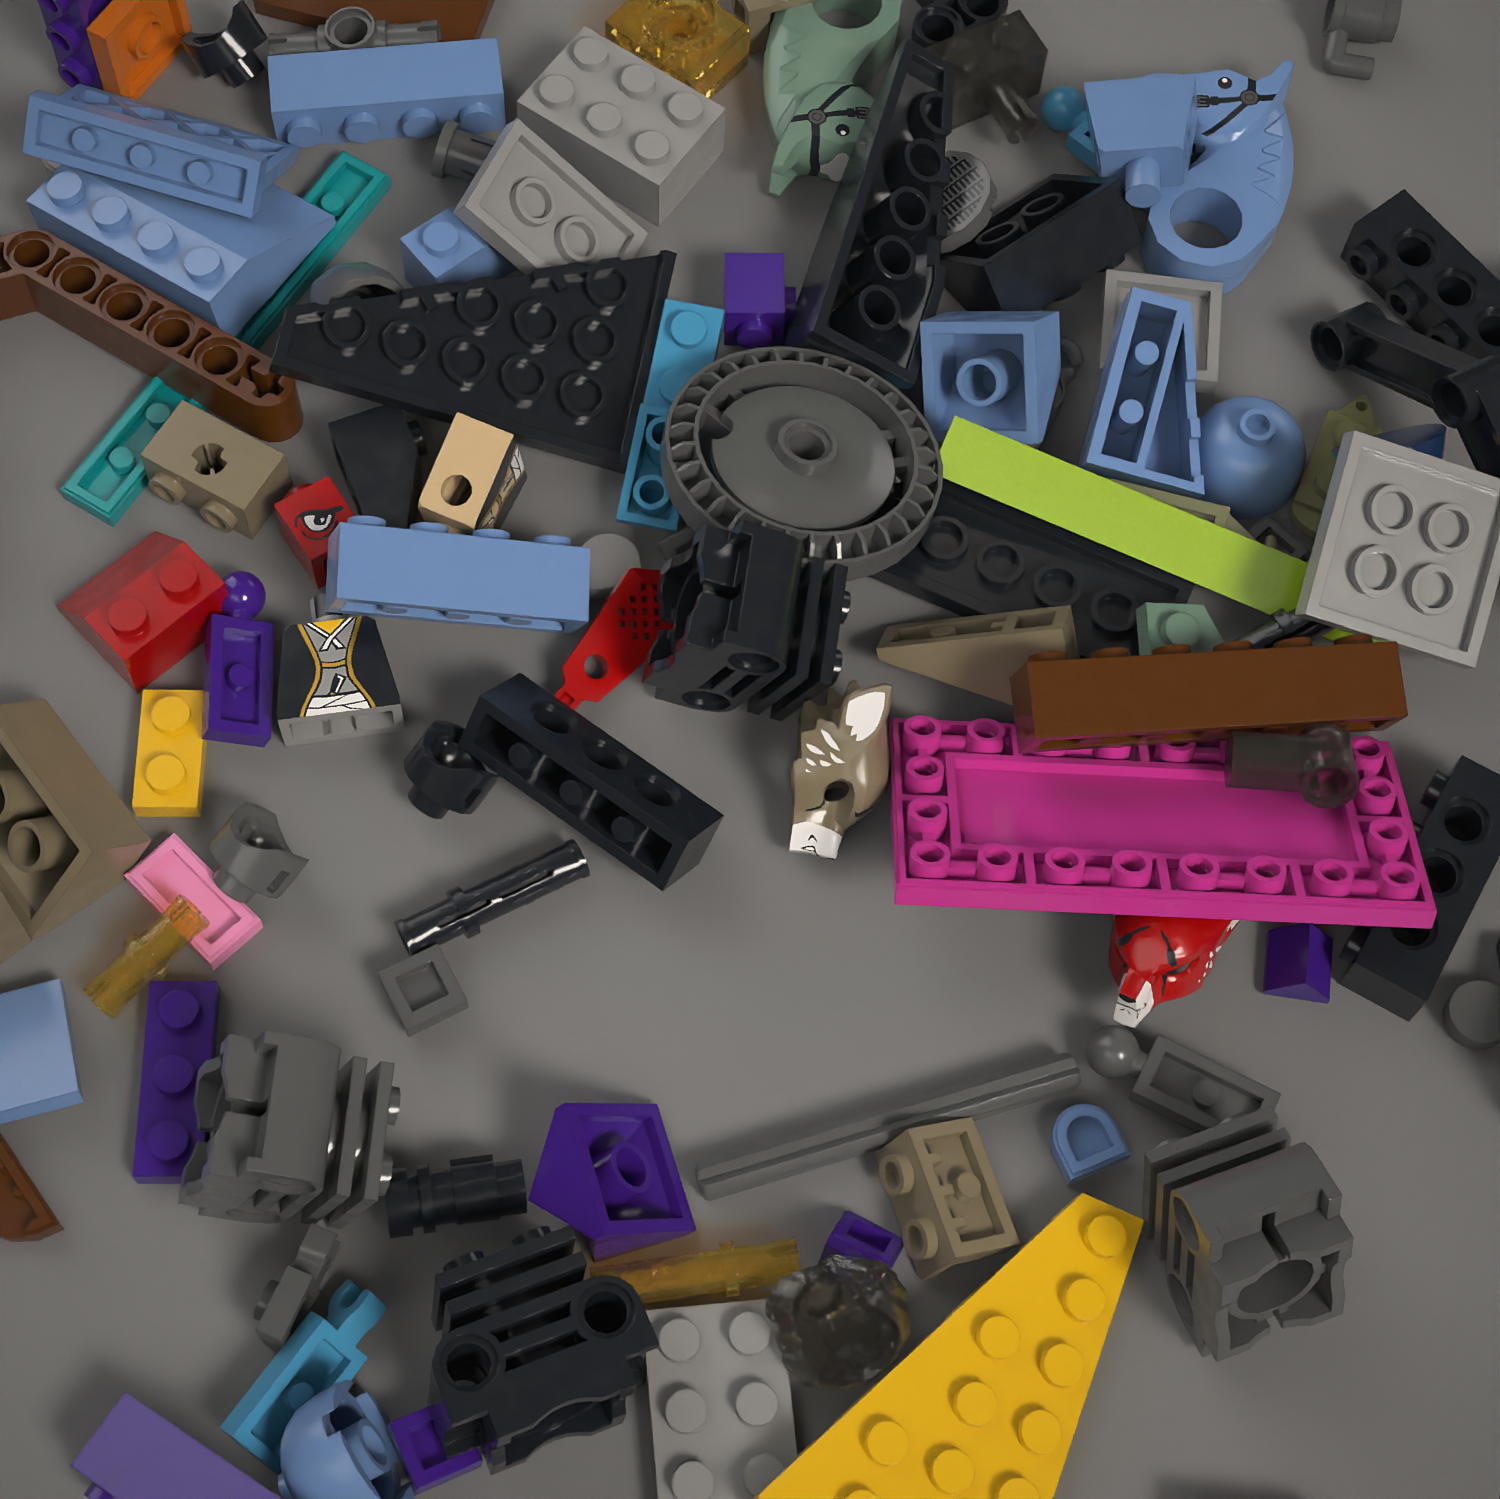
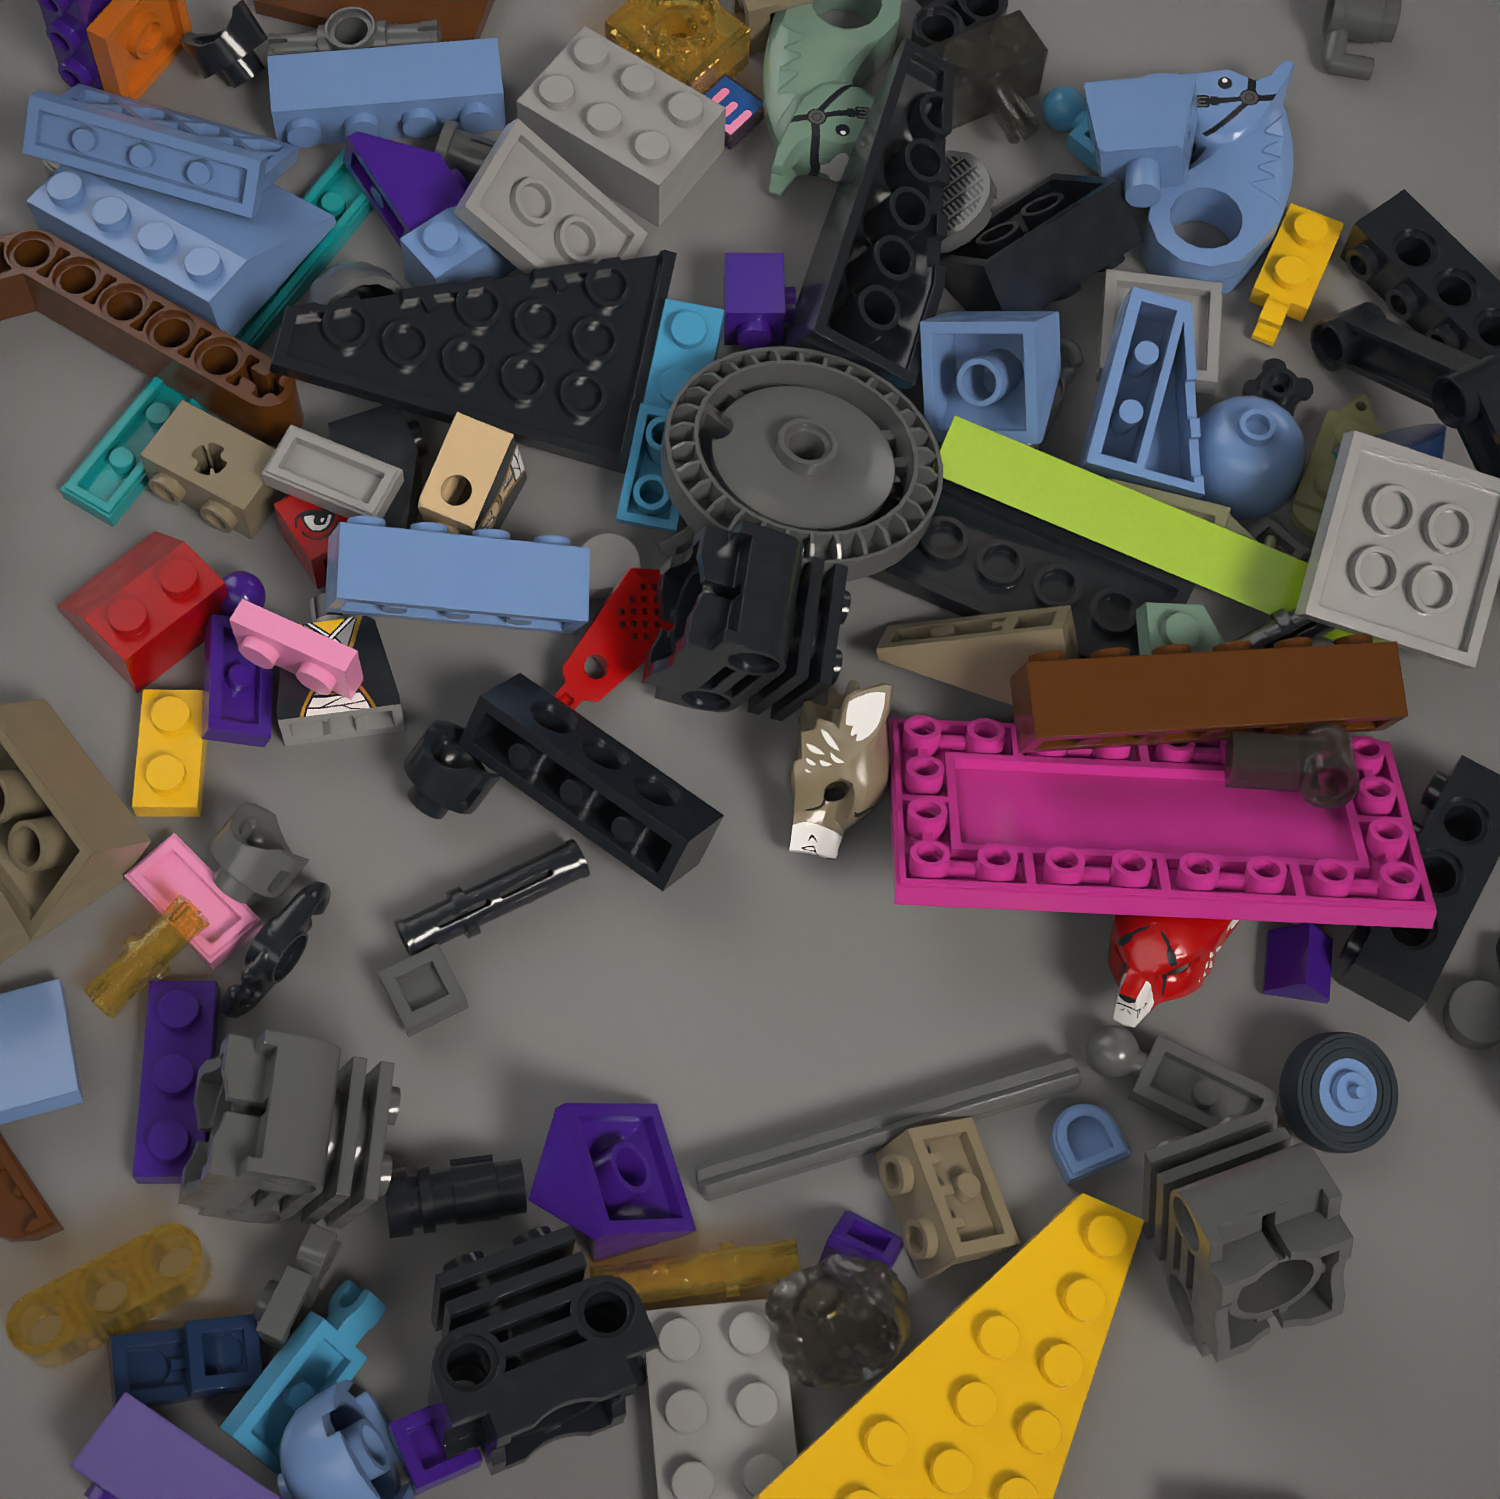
(75, 1295): none -> clear yellow beam
(186, 1362): none -> dark blue slope
(276, 949): none -> black piece
(314, 658): none -> bright pink plate
(332, 475): none -> light grey tile
(402, 181): none -> dark purple slope
(742, 107): none -> tile
(1276, 374): none -> black plate
(1293, 269): none -> yellow plate
(1338, 1092): none -> black wheel

